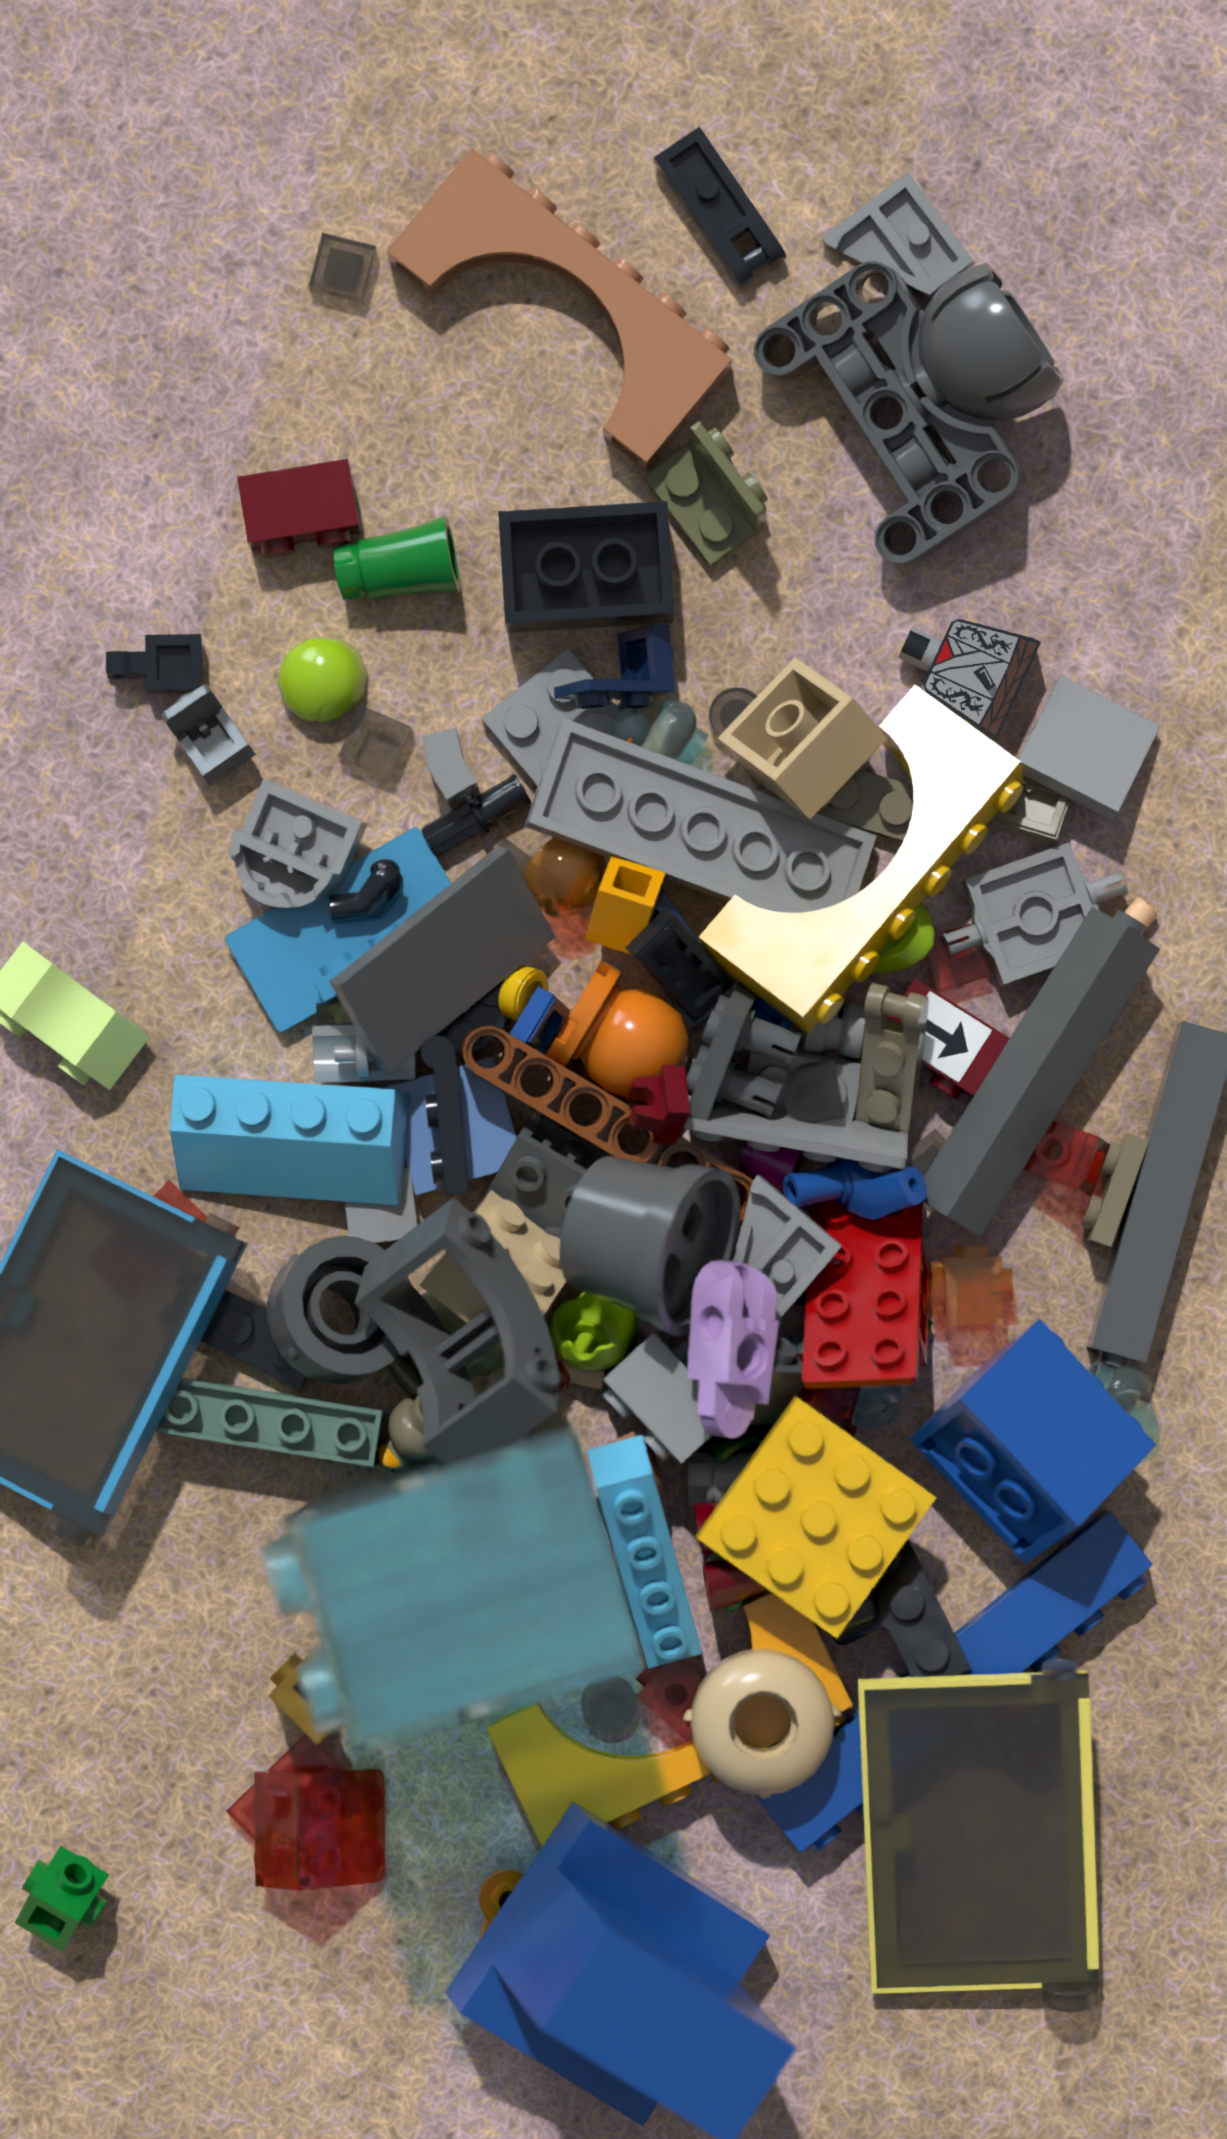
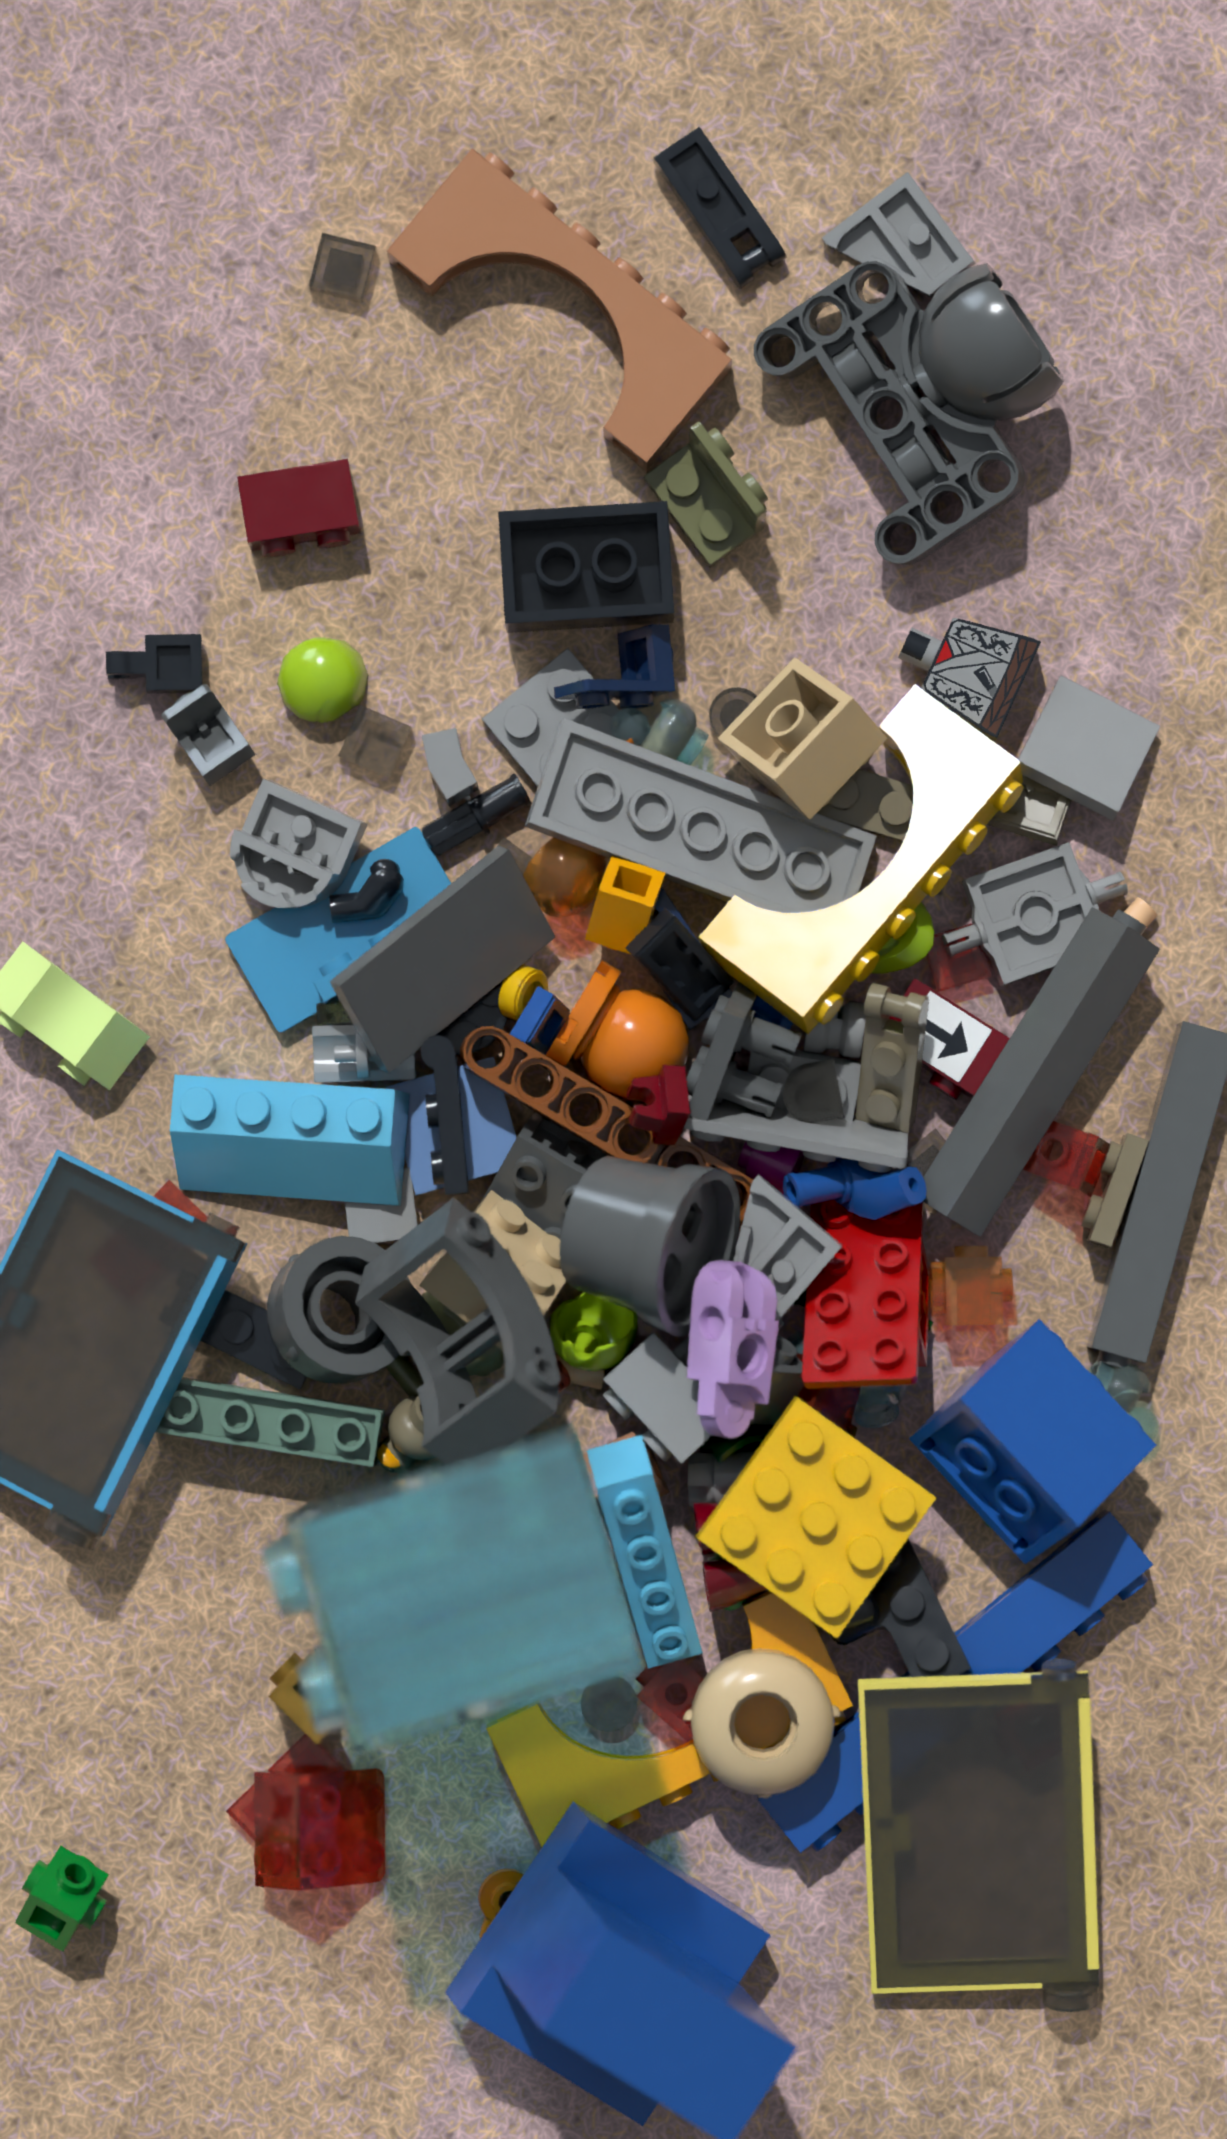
(399, 563): green plant -> none

